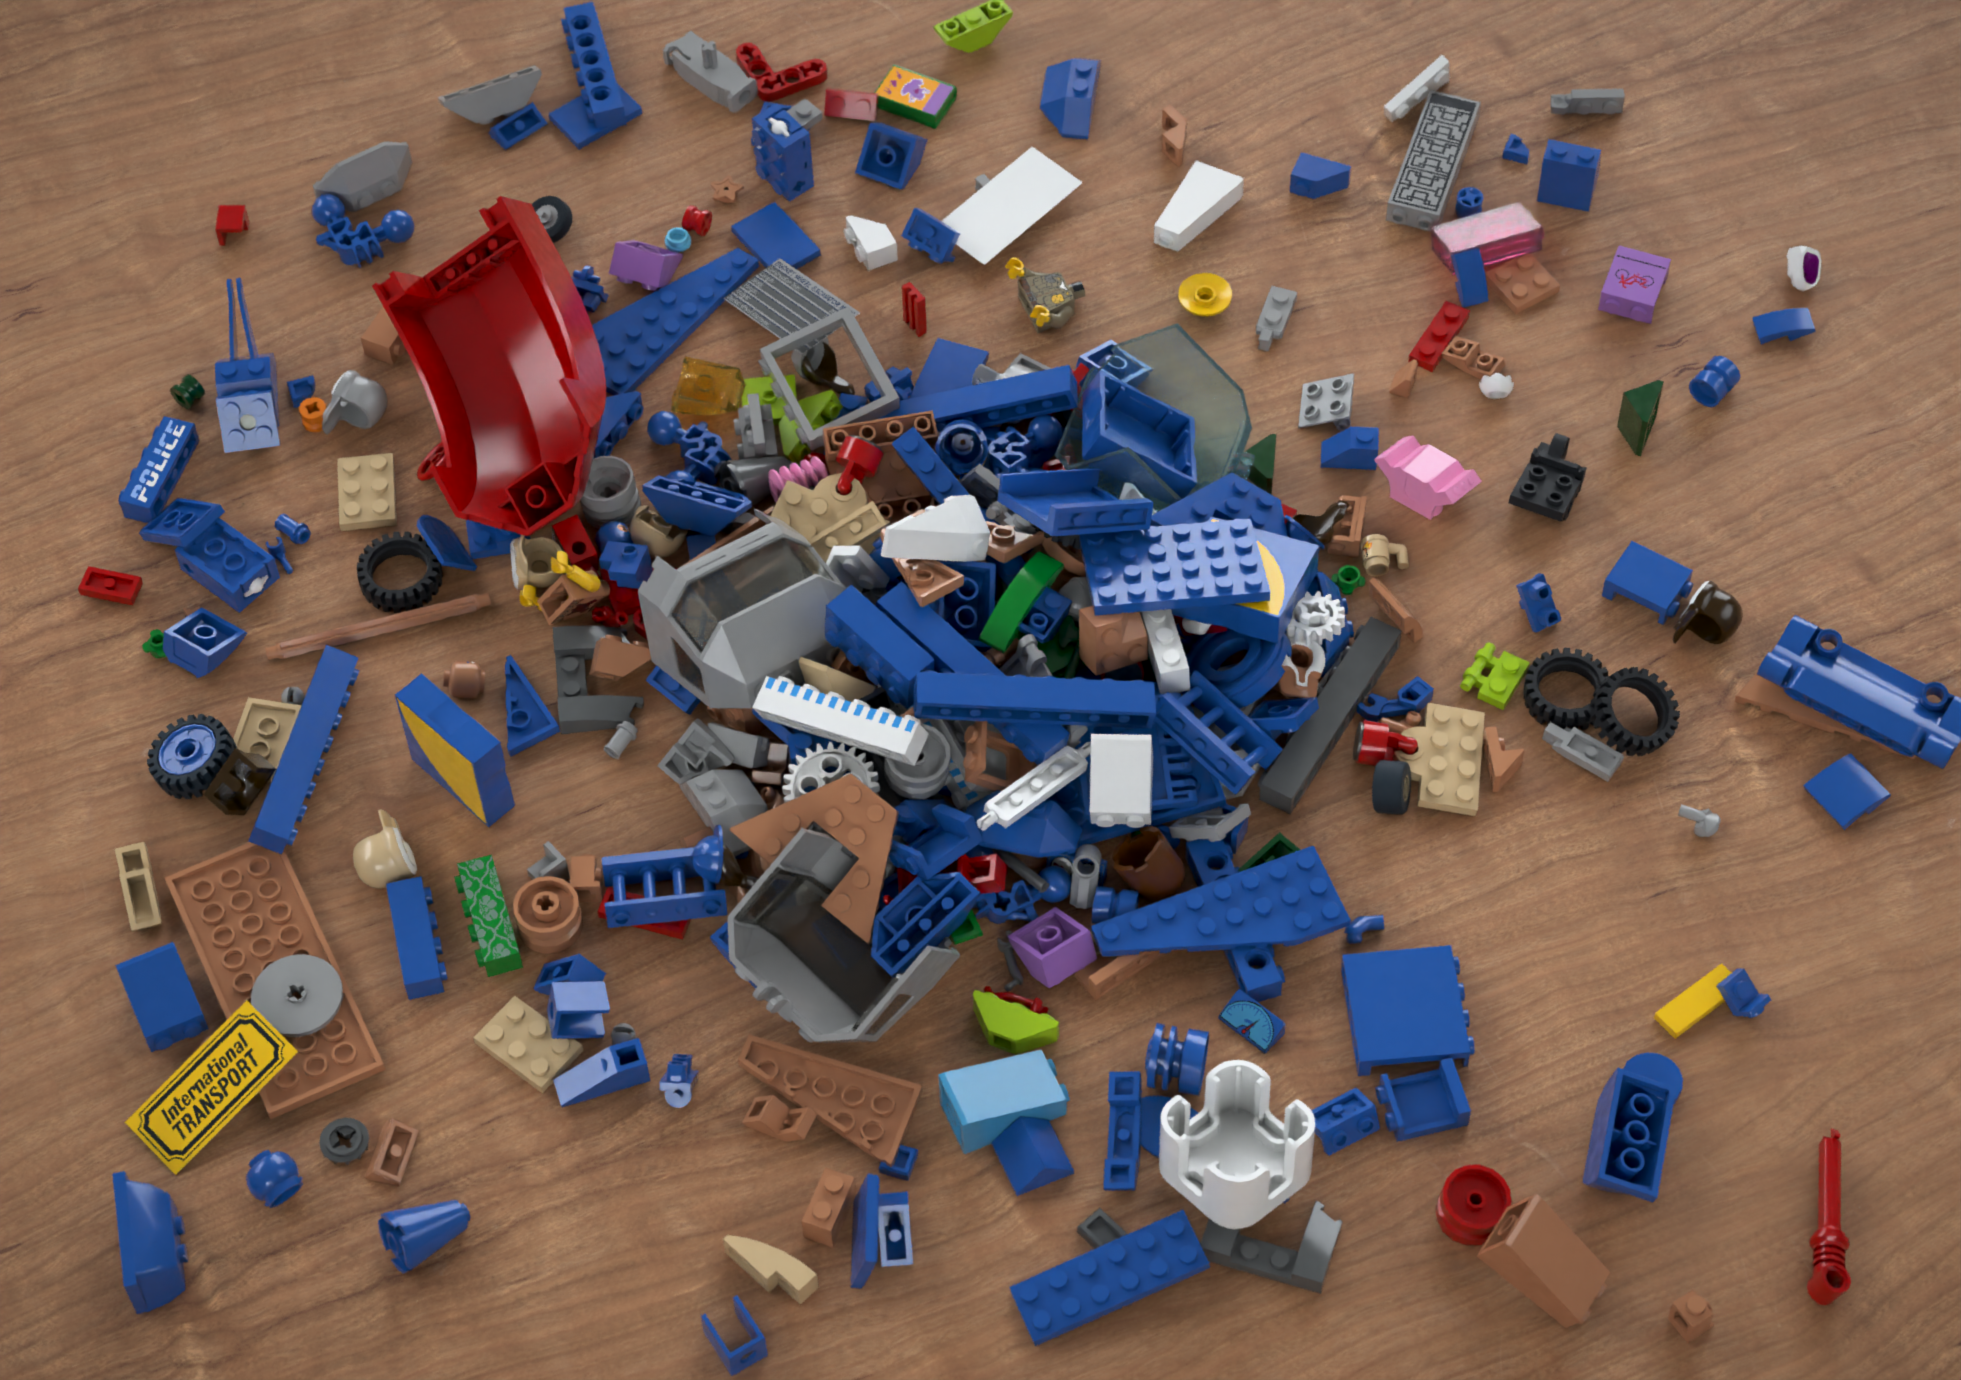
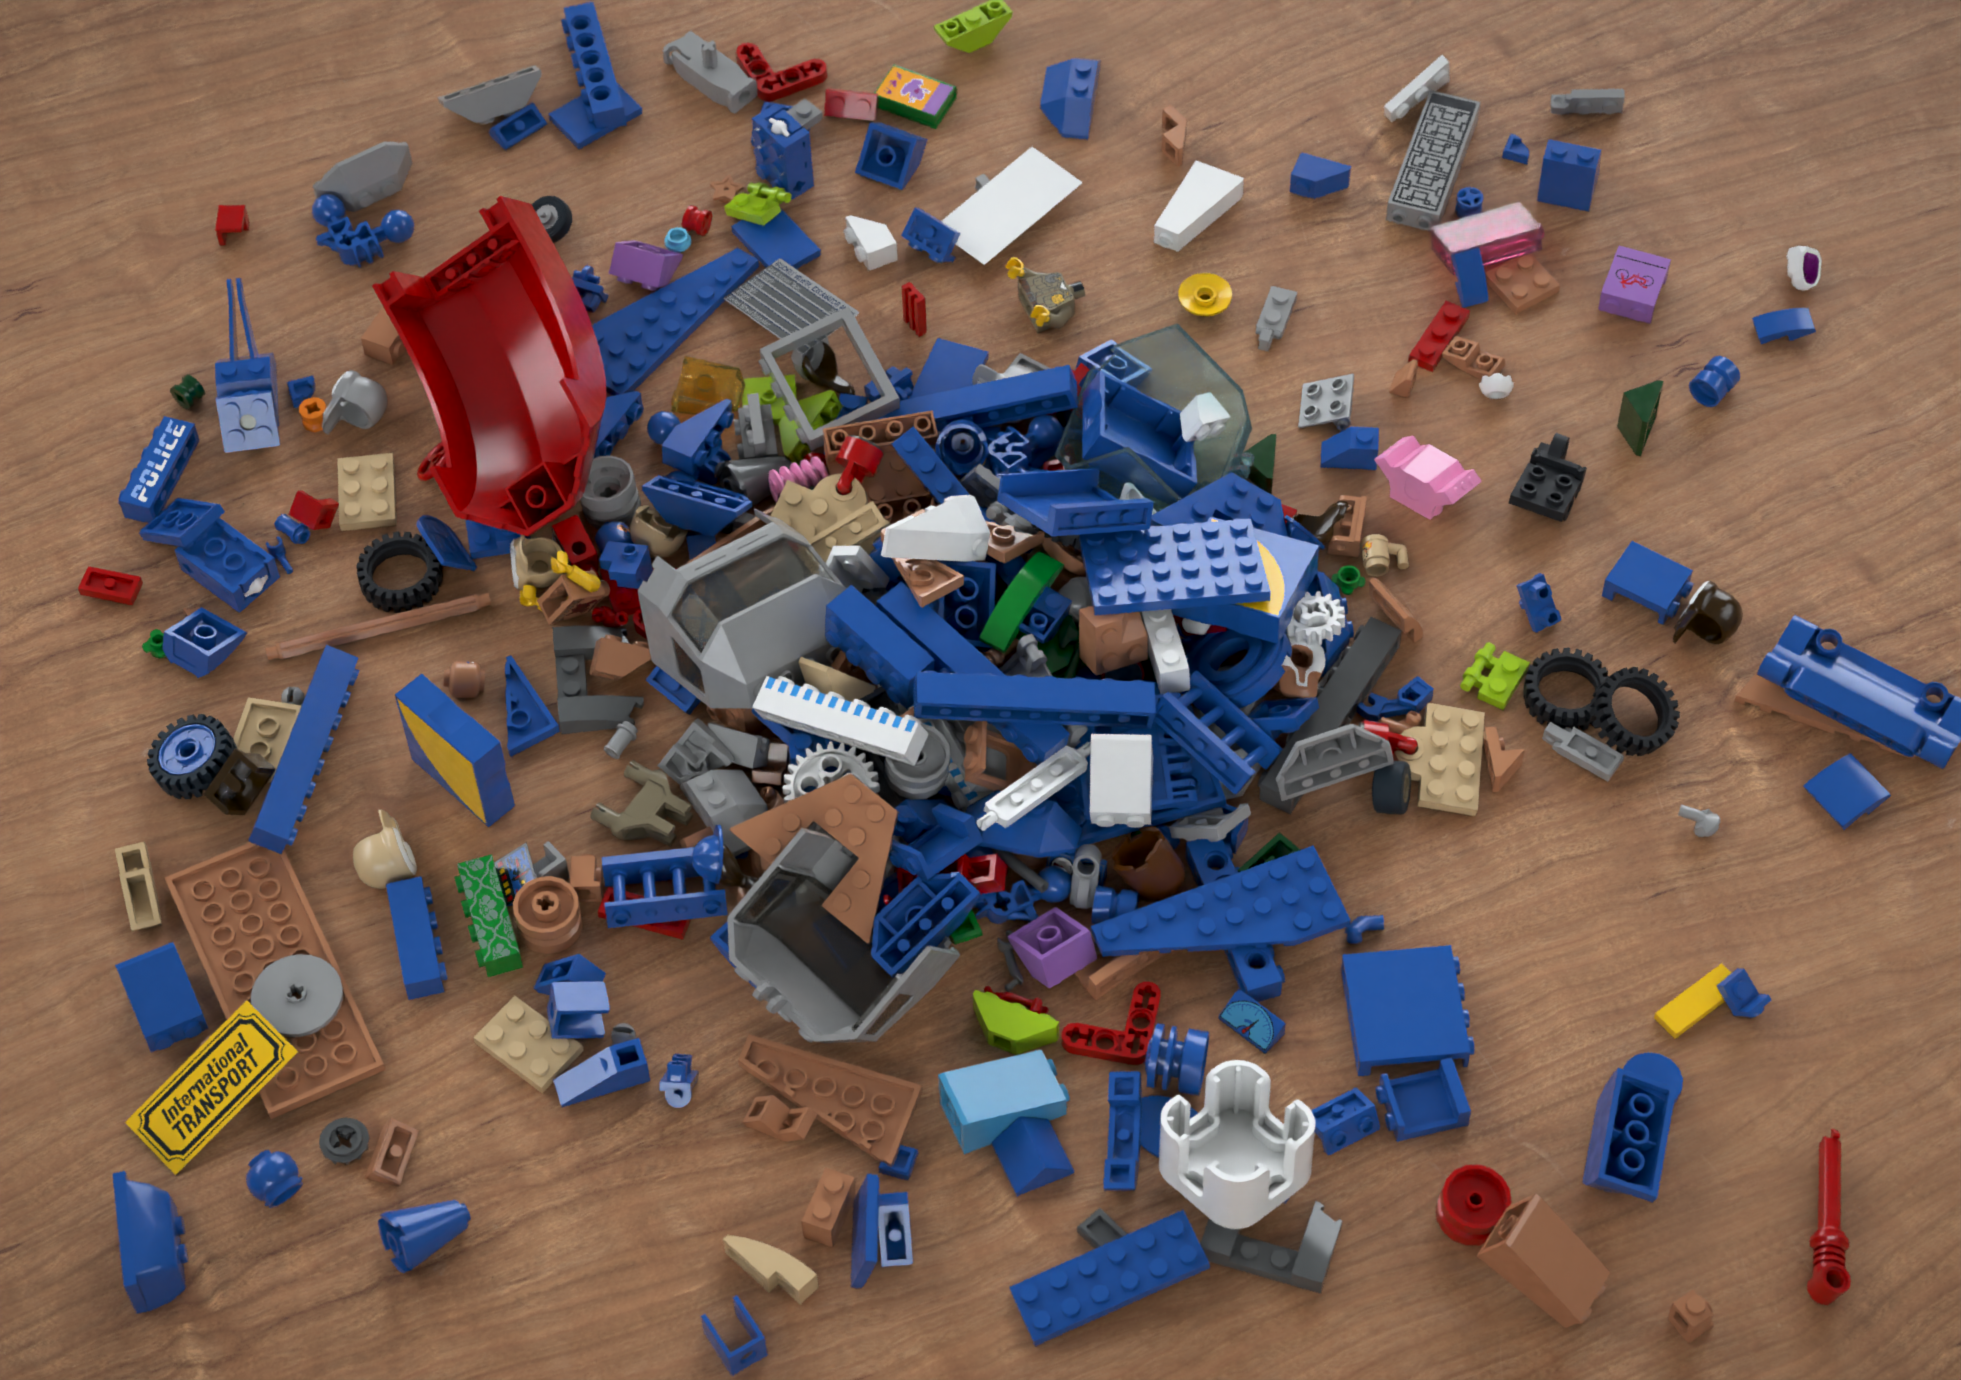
(313, 512): none -> red panel
(514, 871): none -> piece
(647, 810): none -> dark tan connector
(693, 438): none -> blue slope
(755, 206): none -> lime plate
(1122, 1040): none -> red beam
(1203, 418): none -> white slope
(1332, 759): none -> light grey wedge

